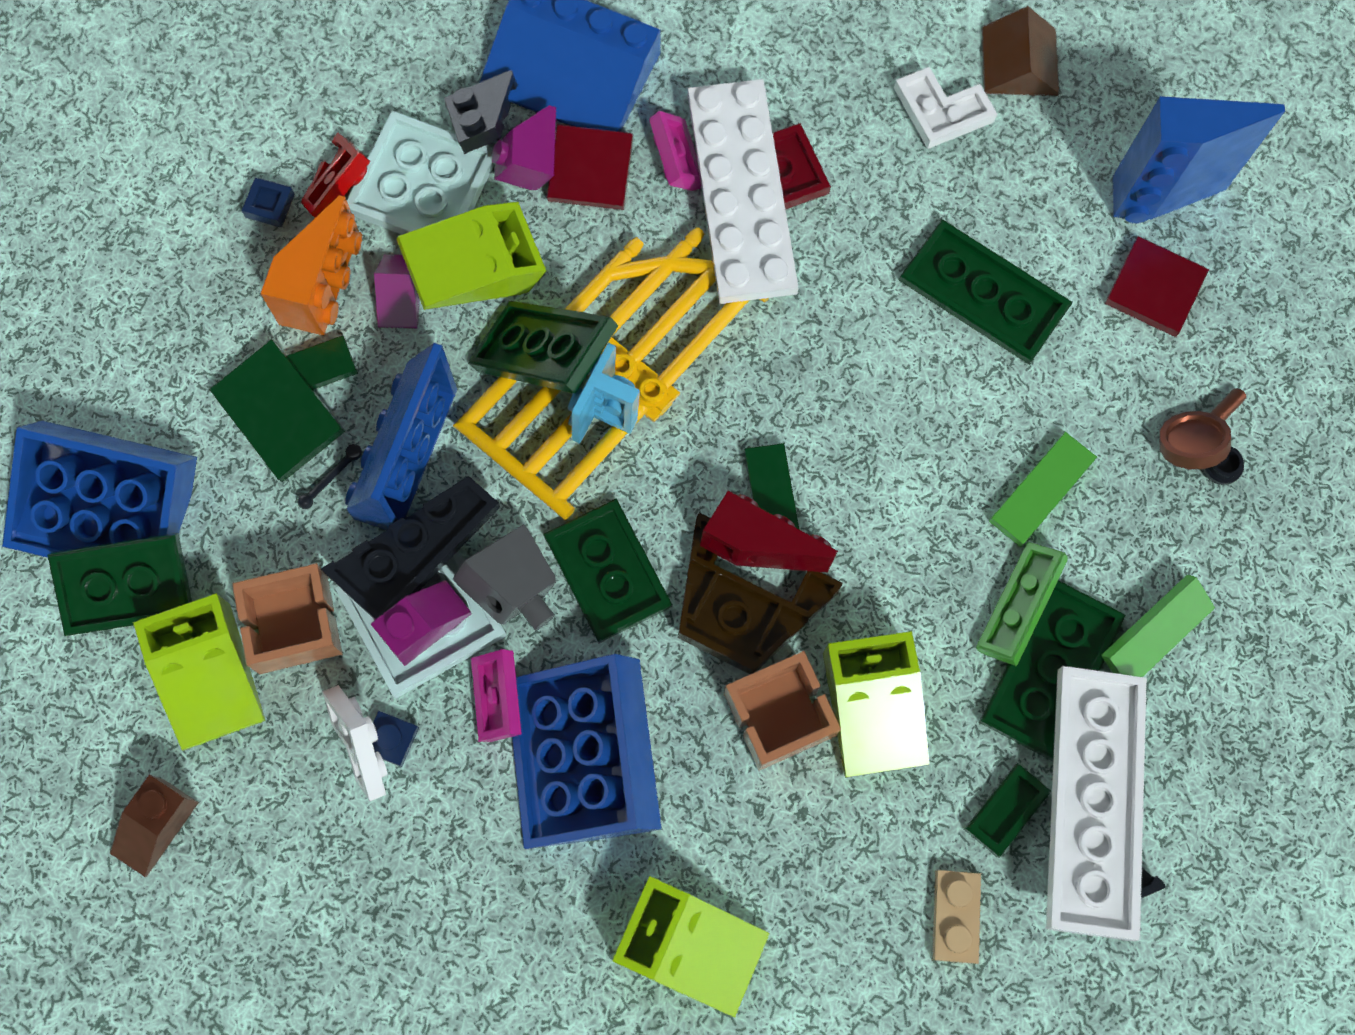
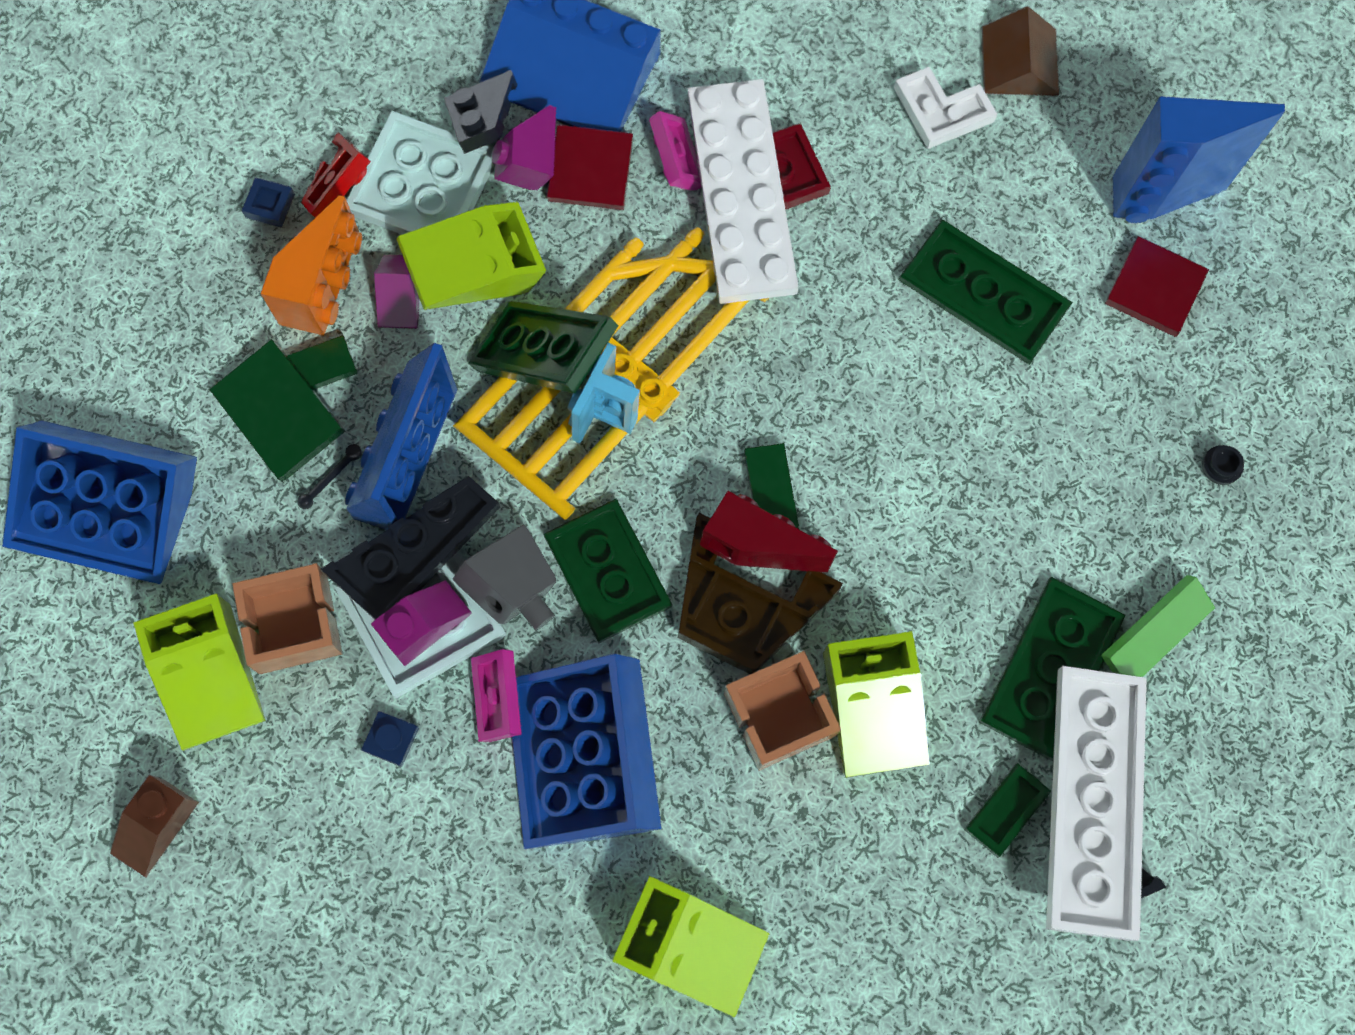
(118, 582): dark green tile -> none
(357, 736): white plate -> none
(956, 916): tan plate -> none
(1022, 603): bright green tile -> none
(1042, 489): bright green tile -> none
(1200, 437): copper piece -> none

